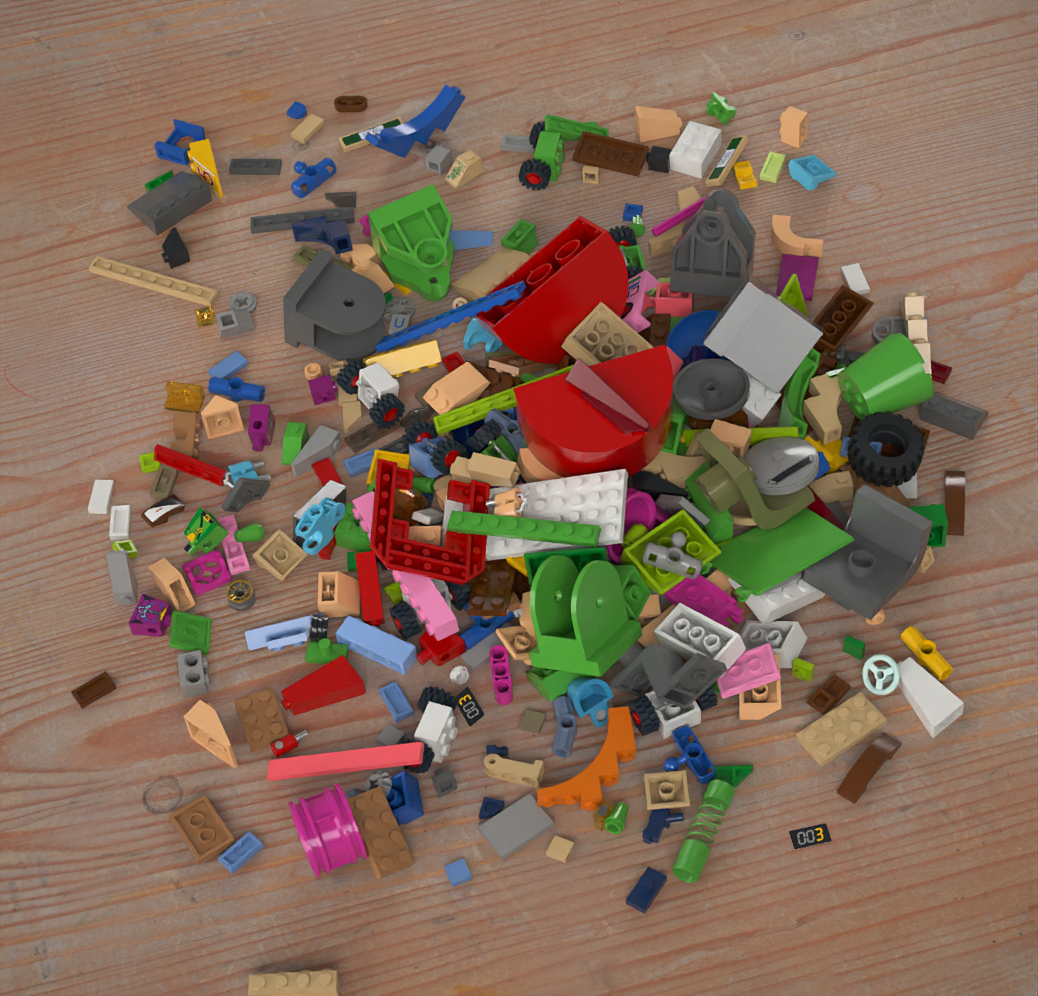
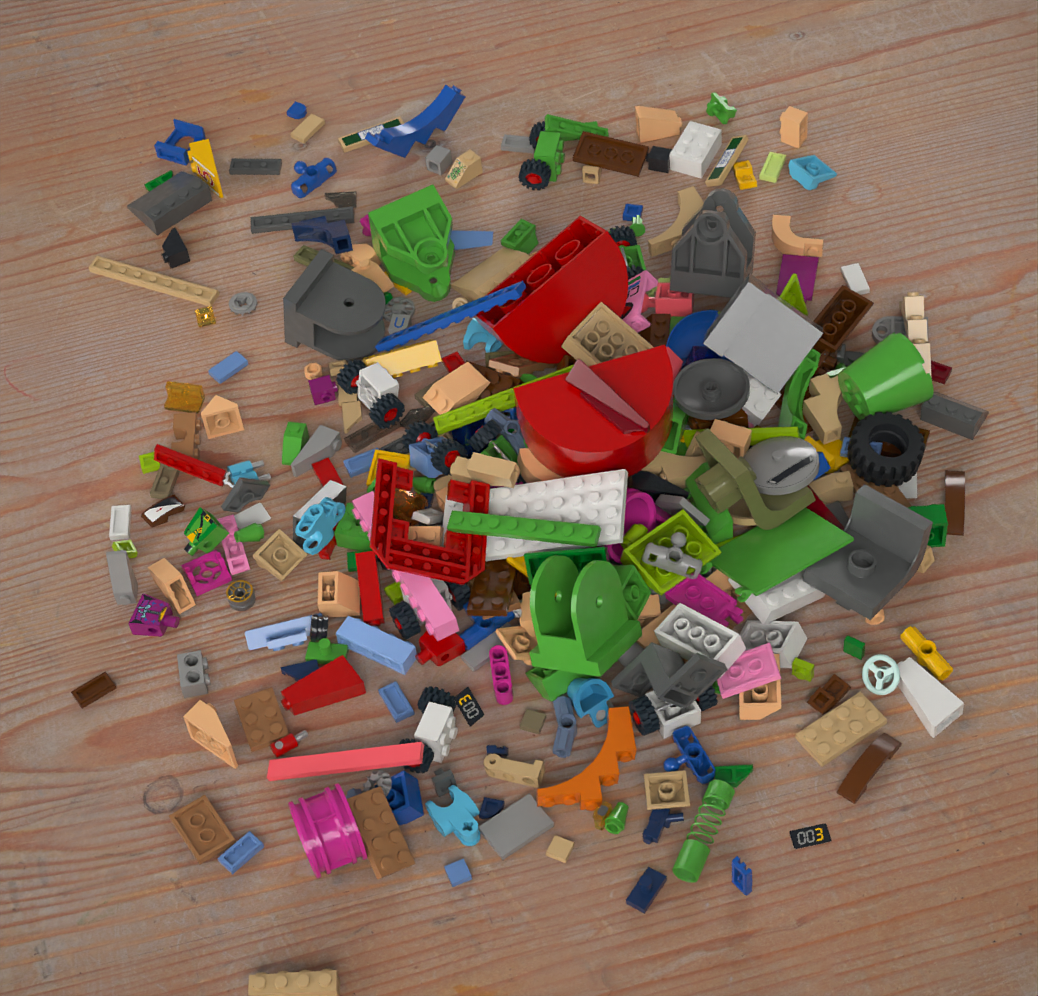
(101, 496): white tile -> none
(190, 632): bright green tile -> none
(234, 323): light grey slope -> none
(236, 389): blue piece -> none
(254, 514): none -> white sticker
(260, 426): magenta torso -> none
(300, 670): none -> dark blue tile
(350, 103): reddish brown plate -> none
(390, 736): light grey tile -> none
(456, 817): none -> medium azure piece
(459, 675): white plate -> none
(508, 503): light nougat piece -> none
(678, 218): dark pink axle -> none
(740, 874): none -> blue tile

